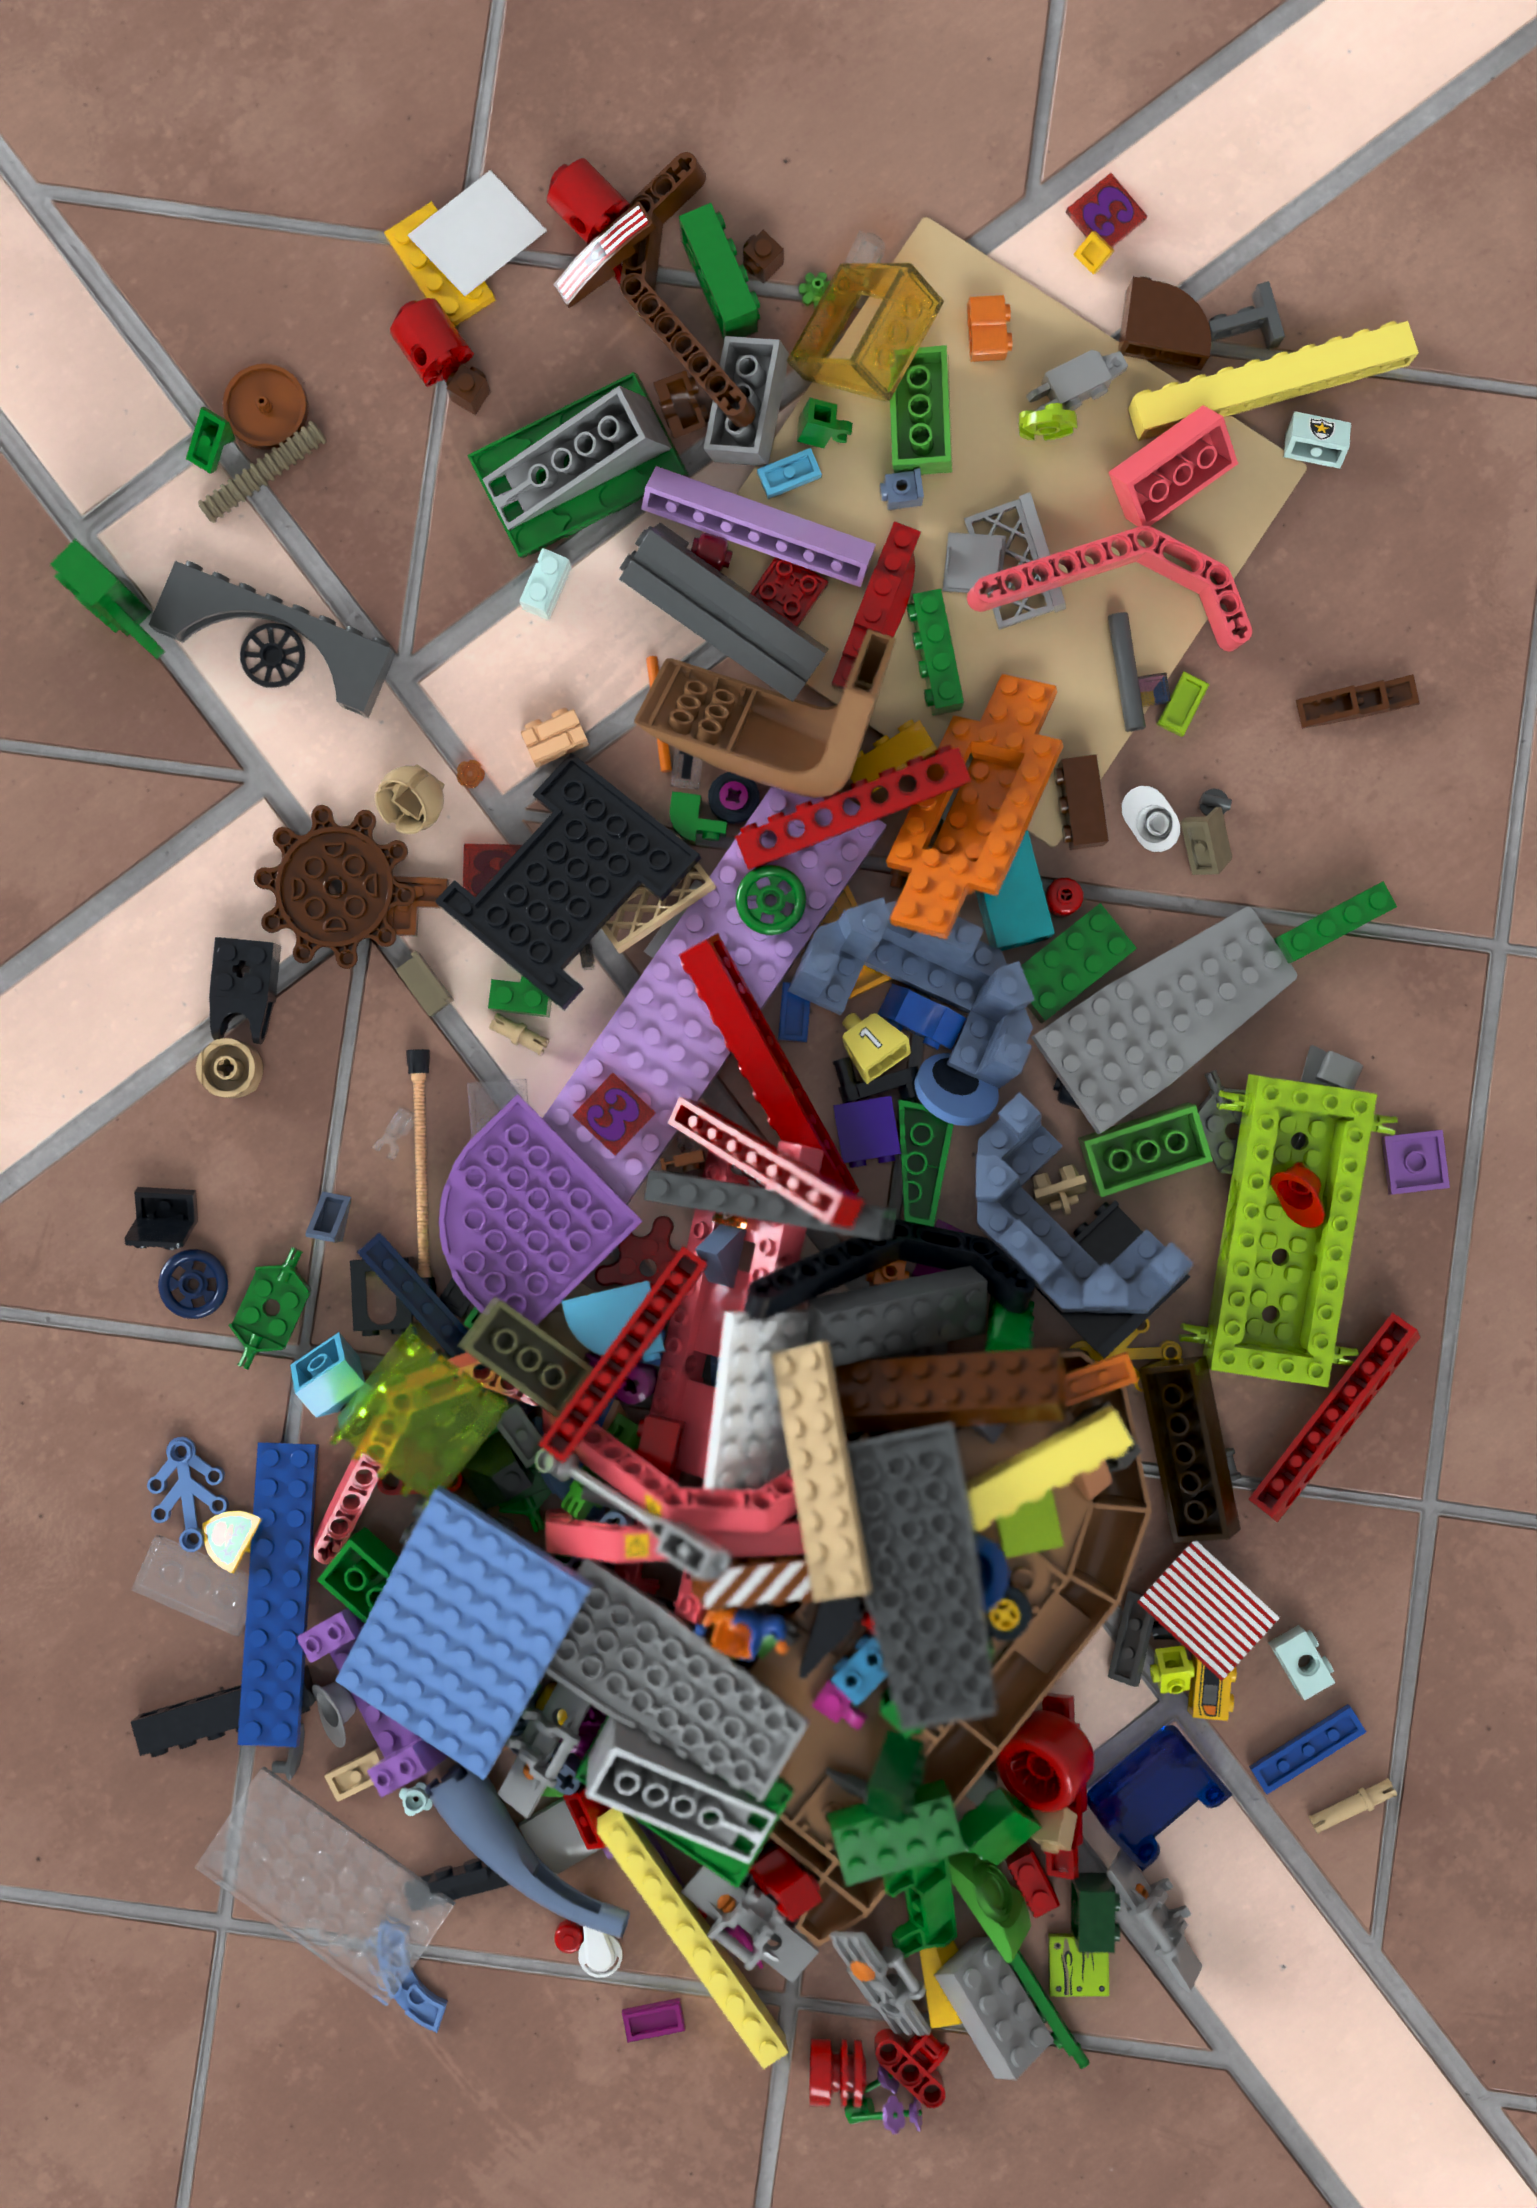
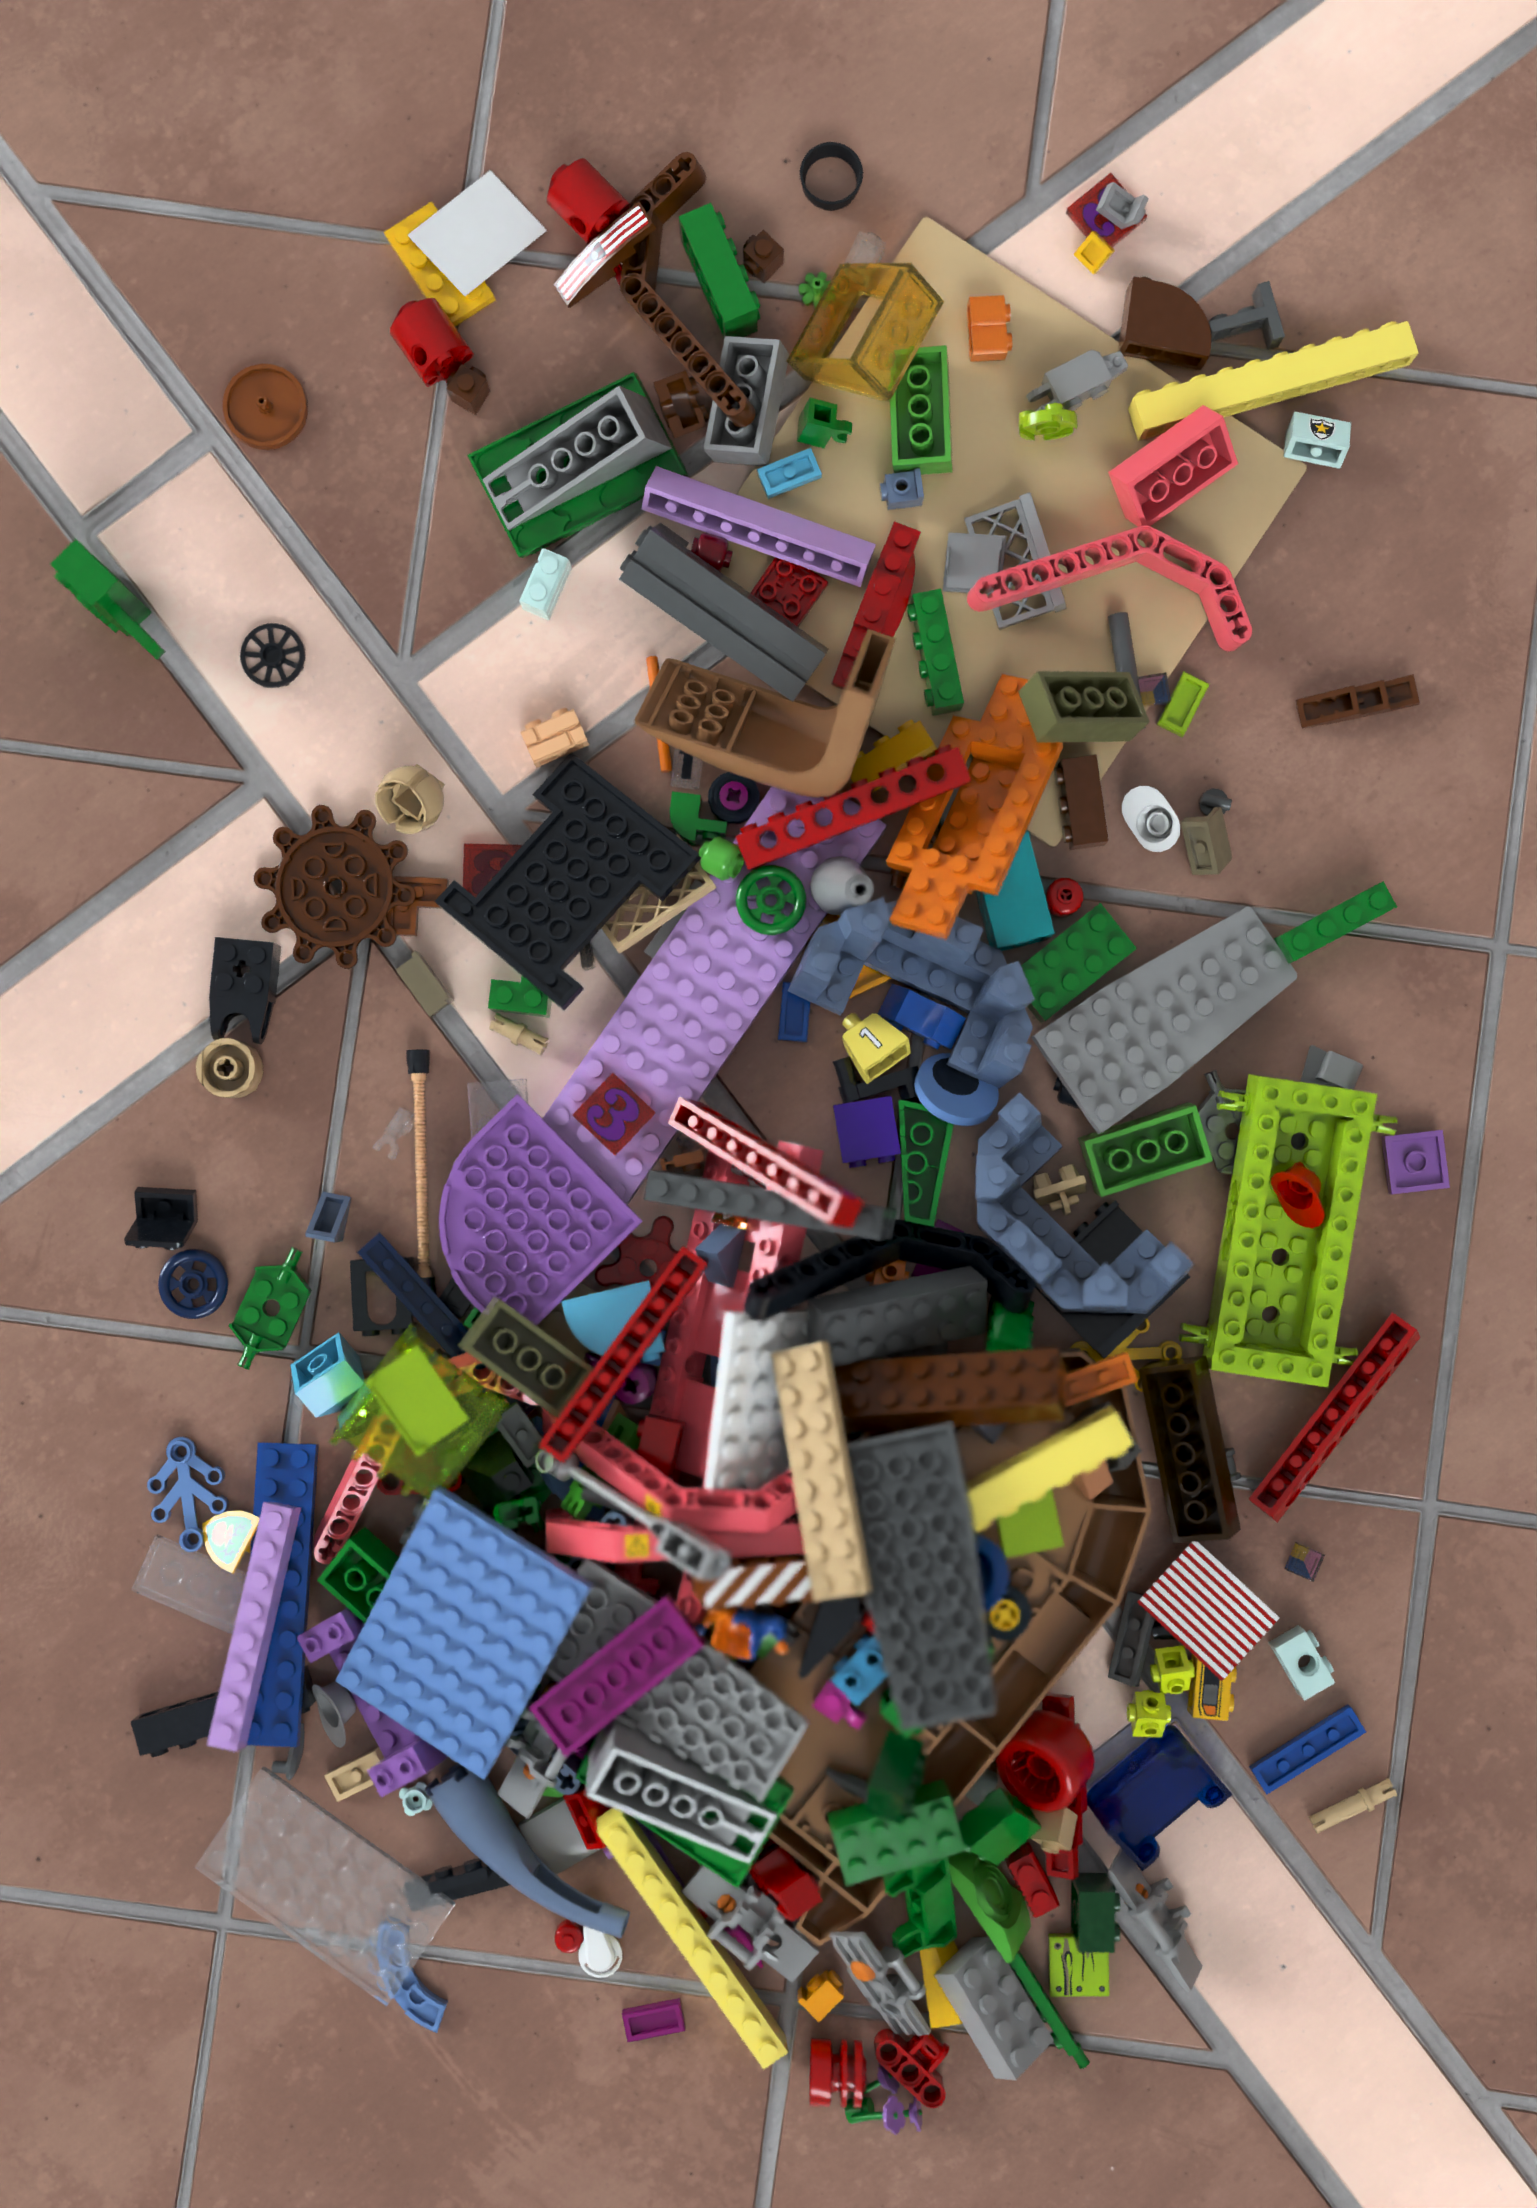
(199, 600): dark grey arch -> none
(209, 439): green slope -> none
(254, 1626): none -> lavender brick
(262, 471): dark tan piece -> none
(416, 1400): none -> lime piece
(470, 781): clear orange plate -> none
(513, 1512): none -> green animal
(617, 1675): none -> magenta plate
(721, 858): none -> bright green head
(760, 1055): red brick -> none
(821, 1994): none -> light orange brick
(836, 150): none -> black tyre
(840, 885): none -> light grey cone
(1083, 706): none -> olive brick
(1121, 206): none -> light grey bracket
(1148, 1714): none -> neon yellow brick
(1304, 1561): none -> clear smoke tile

